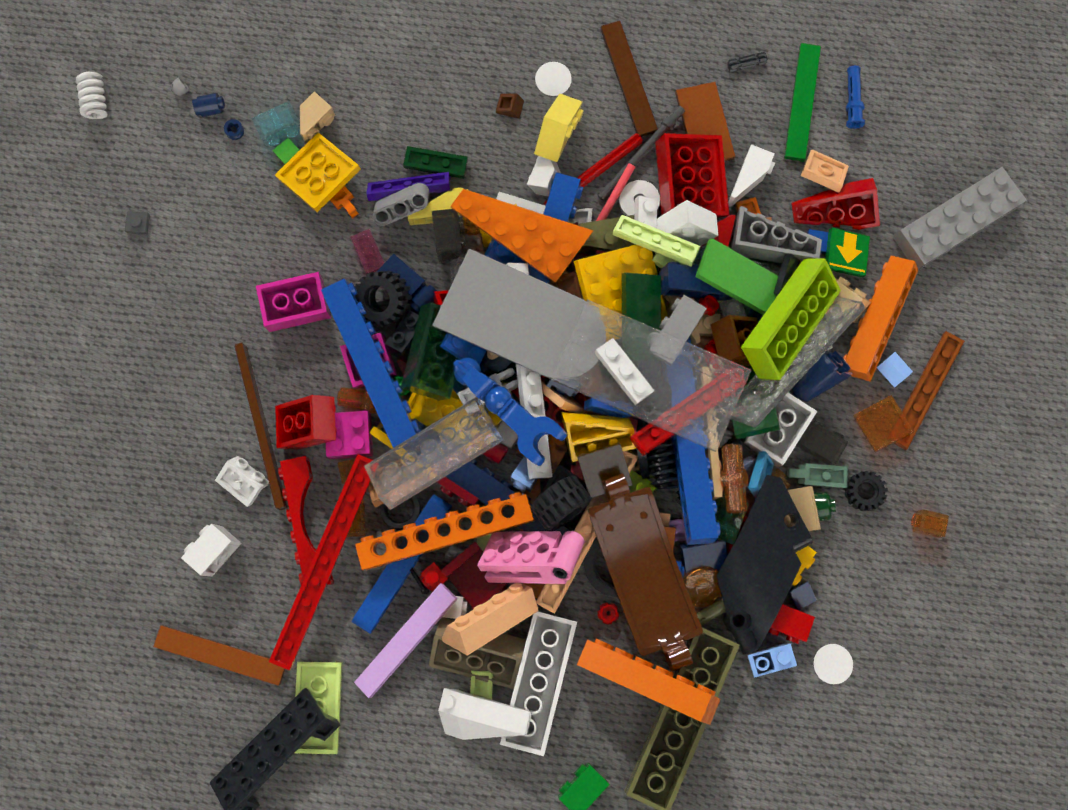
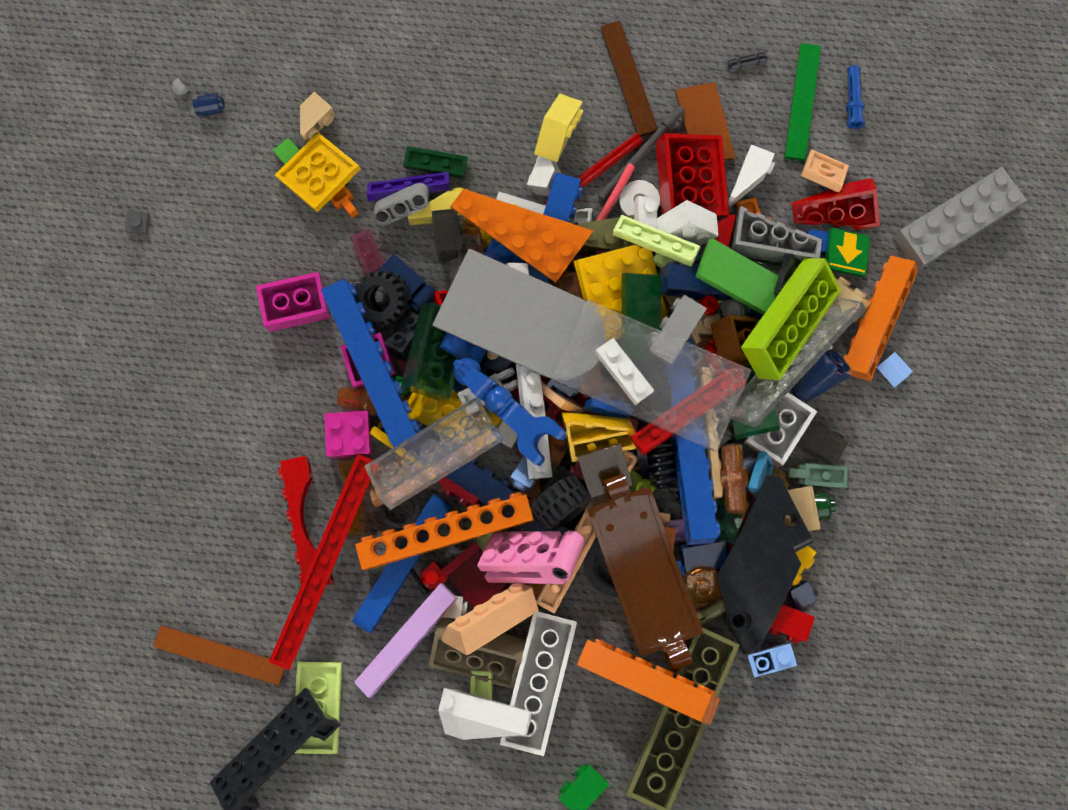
(91, 95): white piece -> none
(210, 550): white brick -> none
(240, 131): dark blue bush -> none
(241, 480): white bracket -> none
(260, 426): reddish brown tile -> none
(277, 124): clear light blue brick -> none
(305, 422): red brick -> none
(496, 453): dark red piece -> none
(510, 105): reddish brown slope -> none
(553, 78): white sticker -> none
(614, 615): red plate -> none
(833, 664): white sticker -> none
(878, 488): black tyre -> none
(883, 423): clear orange tile -> none
(930, 383): dark orange tile -> none
(930, 523): clear orange brick -> none

